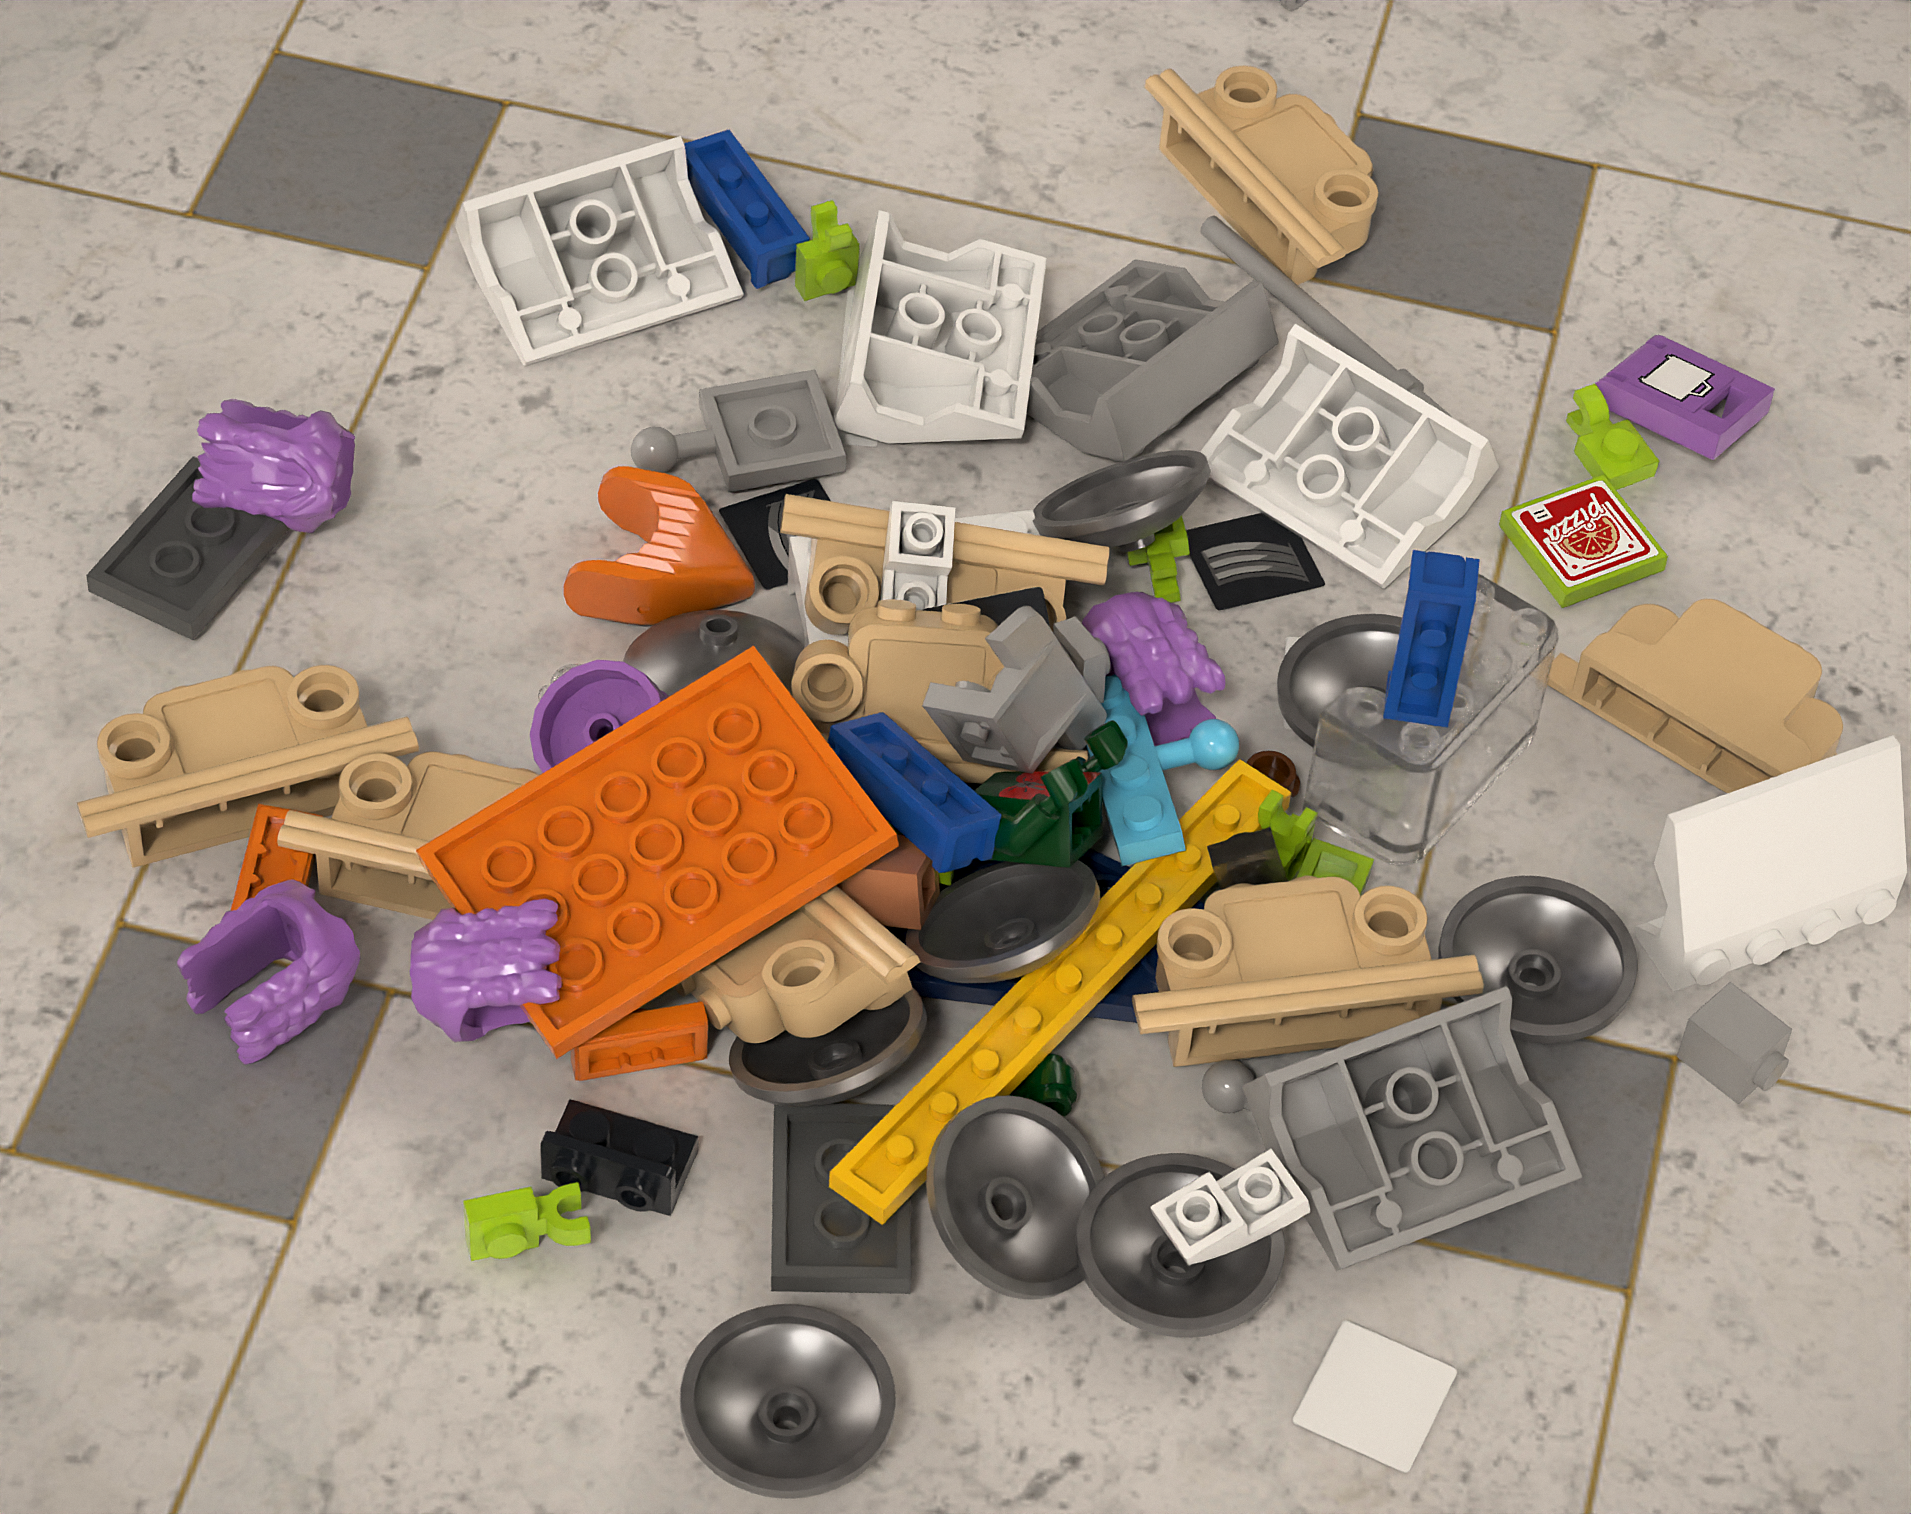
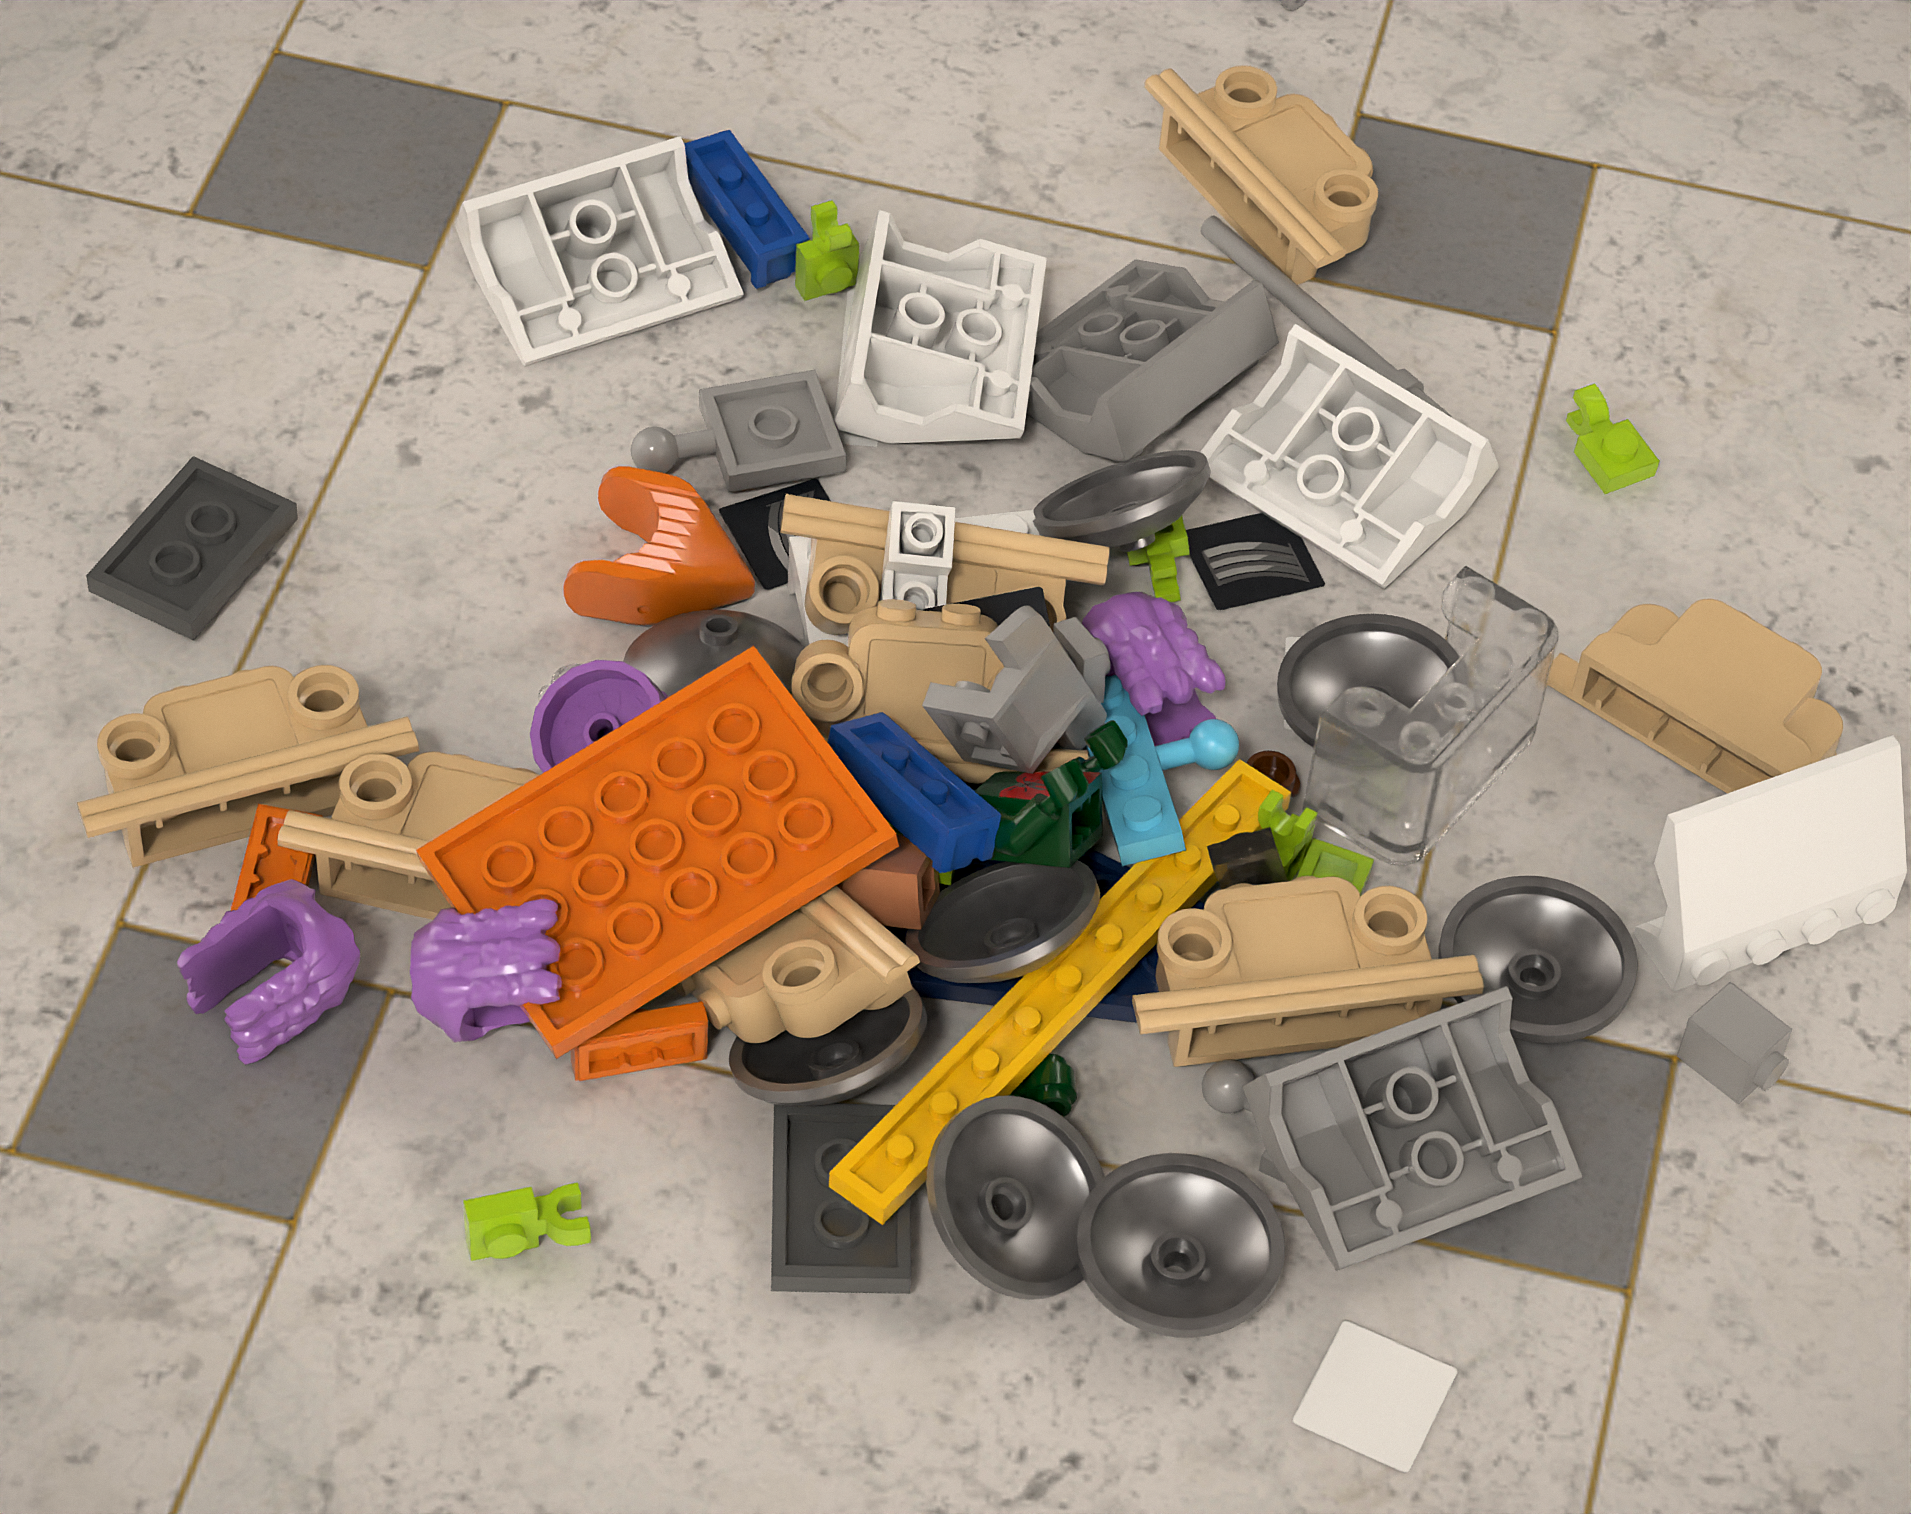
(275, 464): medium lavender piece -> none
(618, 1157): black bracket -> none
(793, 1368): flat silver dish -> none
(1230, 1213): white slope -> none
(1431, 638): blue container -> none
(1583, 541): tile -> none
(1674, 390): medium lavender container -> none

